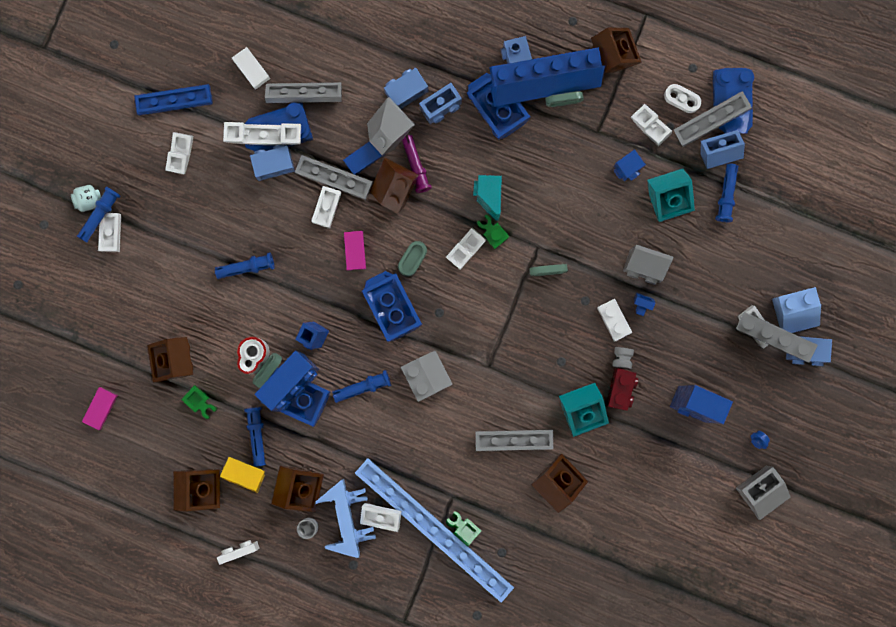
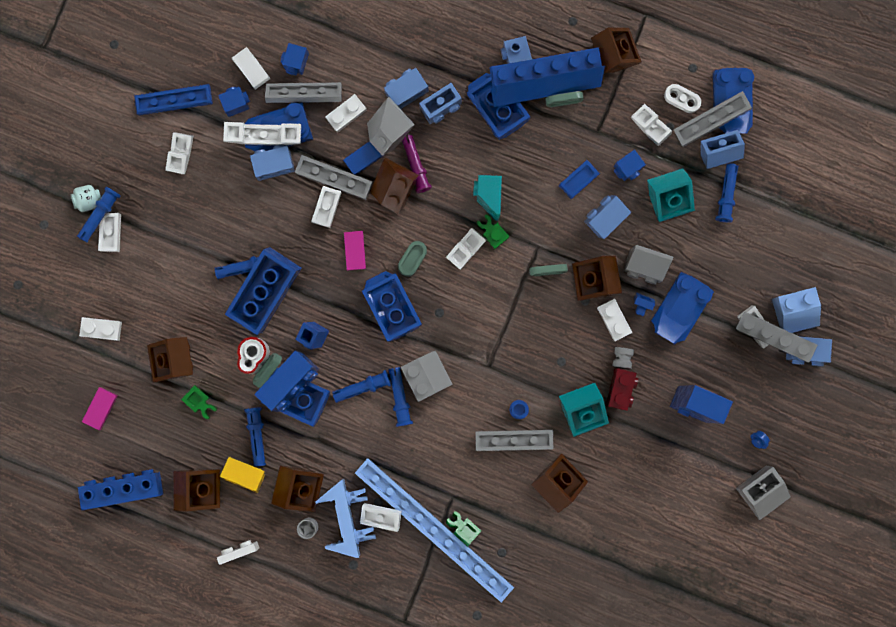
(100, 329): none -> white plate
(120, 490): none -> blue brick
(234, 101): none -> blue brick
(263, 291): none -> blue brick
(294, 59): none -> blue brick
(346, 113): none -> white plate
(400, 407): none -> blue pin
(519, 409): none -> blue plate
(579, 179): none -> blue tile
(596, 278): none -> reddish brown slope
(607, 216): none -> medium blue brick
(681, 308): none -> blue slope

